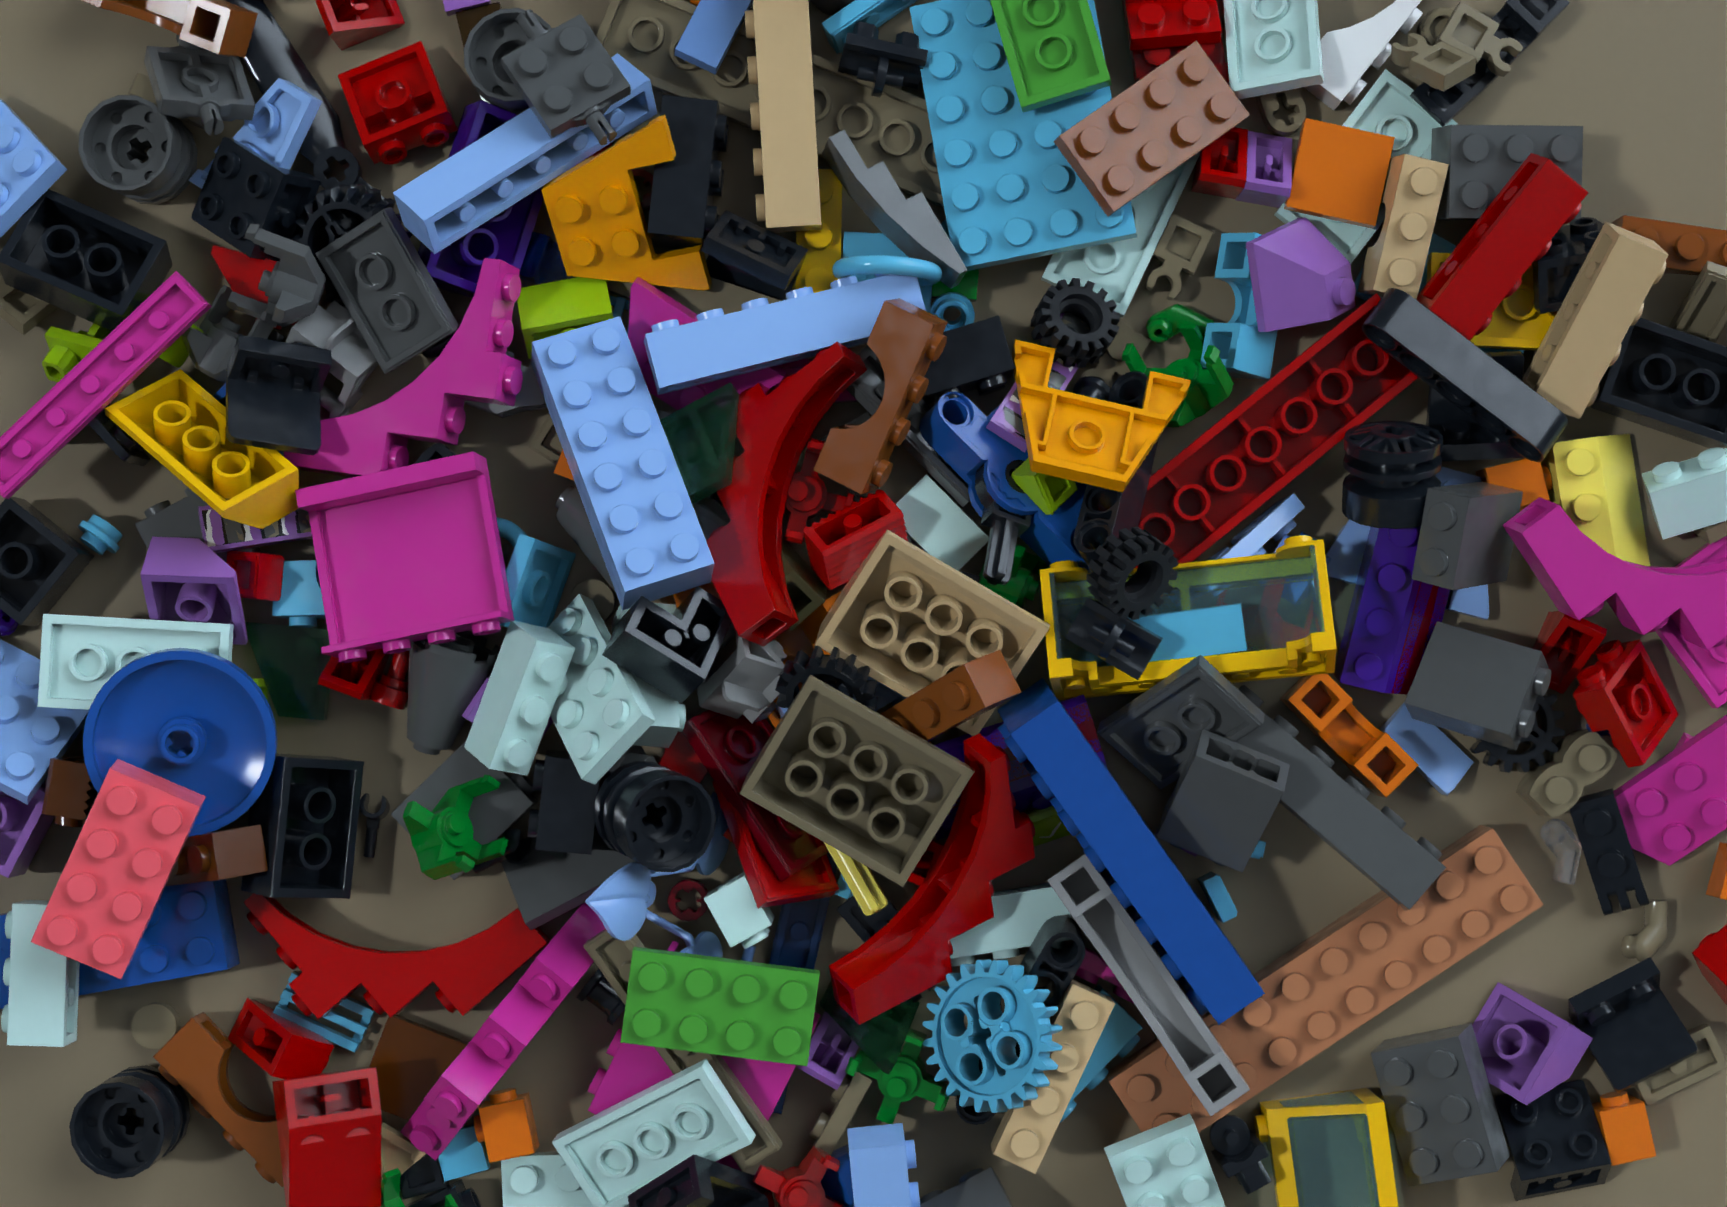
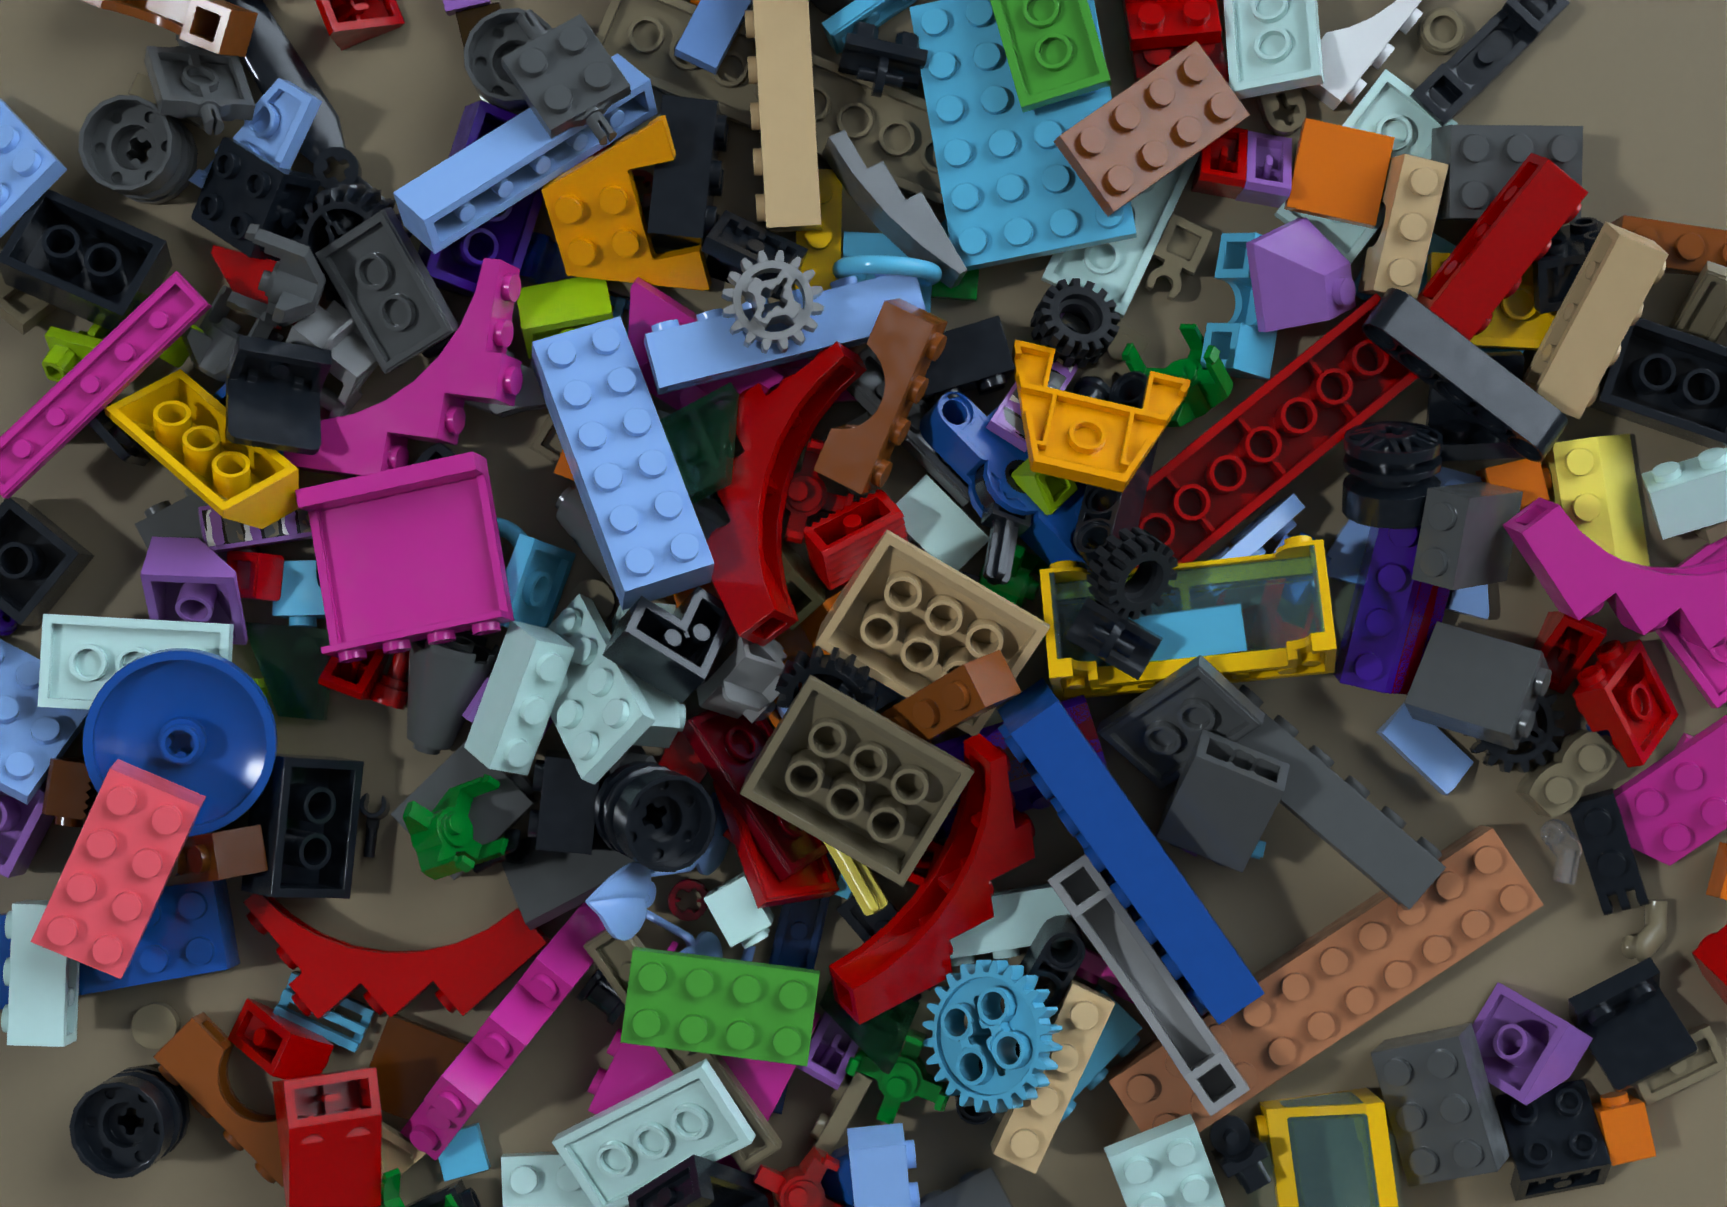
(100, 535): medium azure plate -> none
(398, 104): red plate -> none
(422, 1178): black tile -> none
(507, 1125): orange brick -> none
(789, 311): none -> light grey gear
(955, 300): medium azure plate -> none
(1046, 825): slope -> none
(1166, 322): green arm -> none
(1218, 896): medium azure tile -> none
(1348, 734): orange arch -> none
(1436, 65): dark tan plate -> none
(1474, 34): dark tan plate -> none

